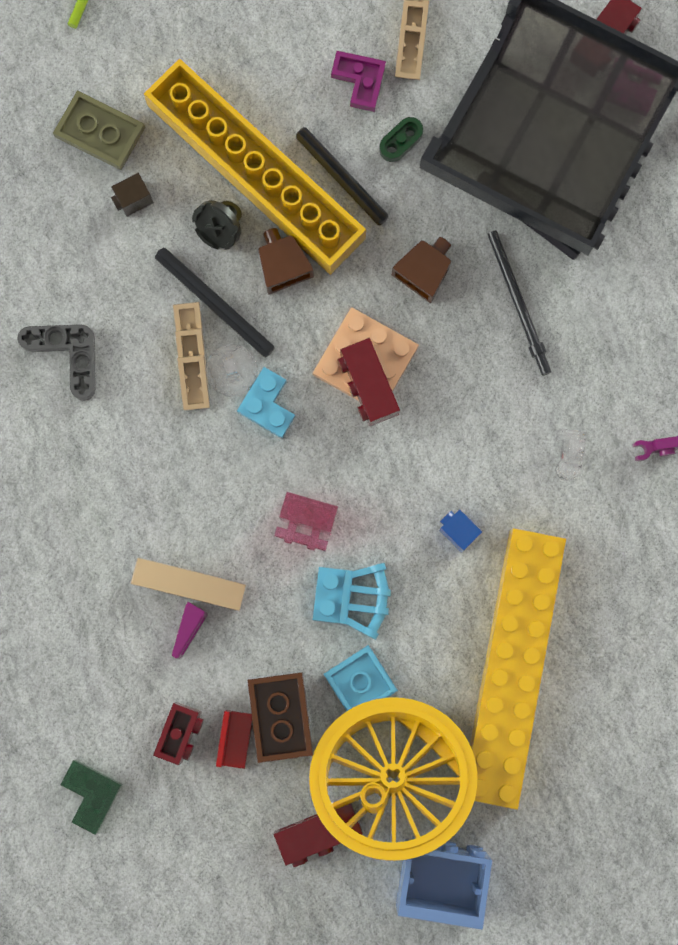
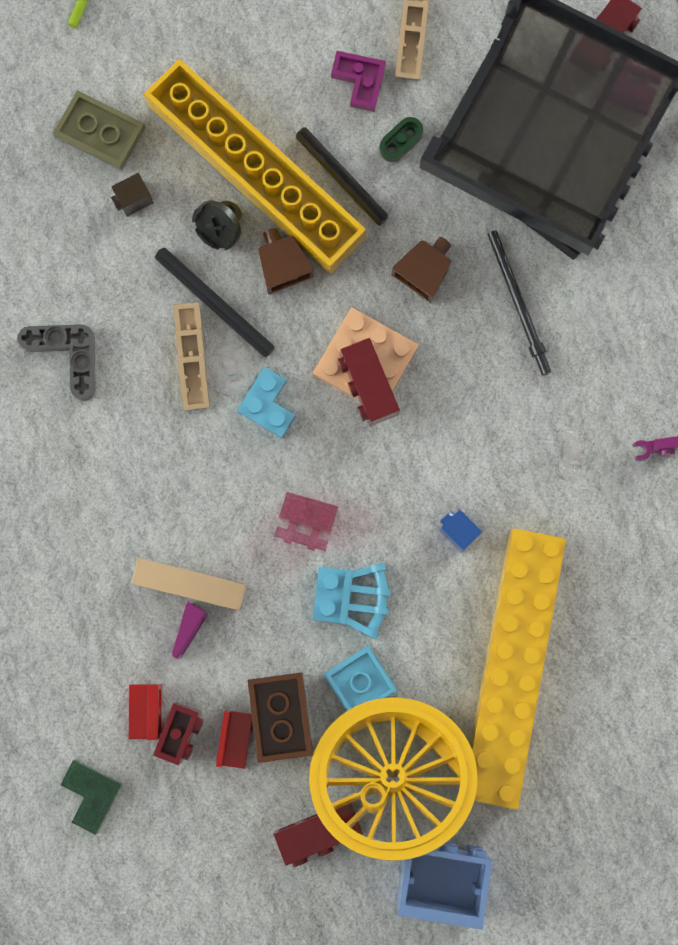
(145, 711): none -> red panel

